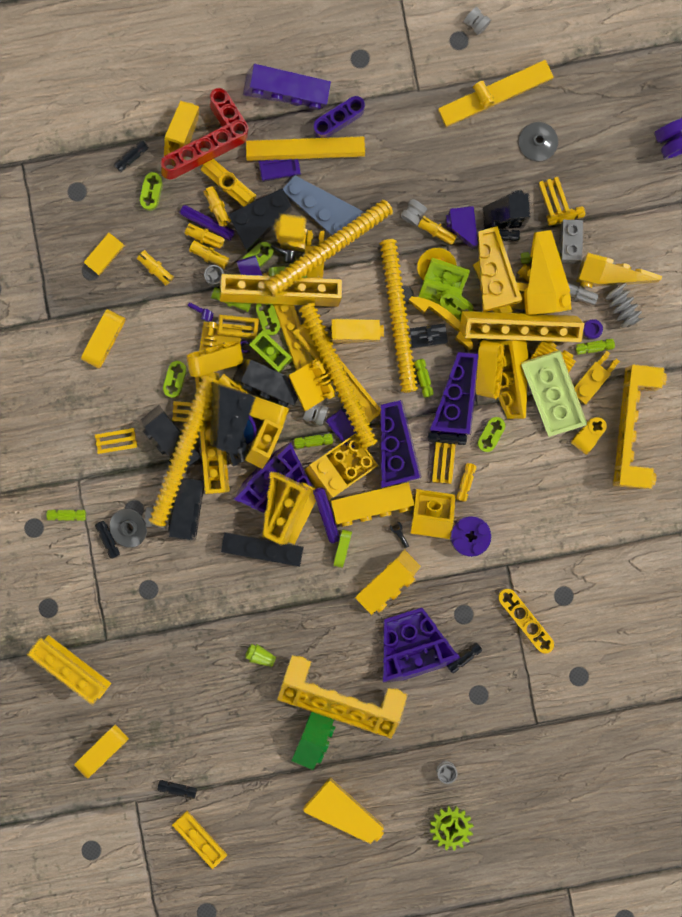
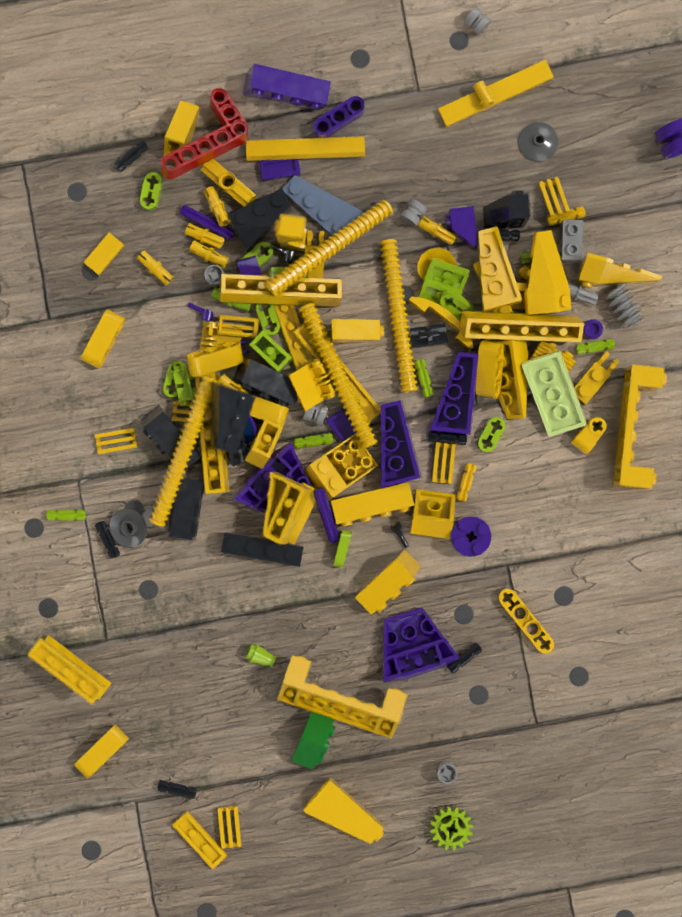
(187, 392): none -> lime hinge
(230, 844): none -> yellow tile

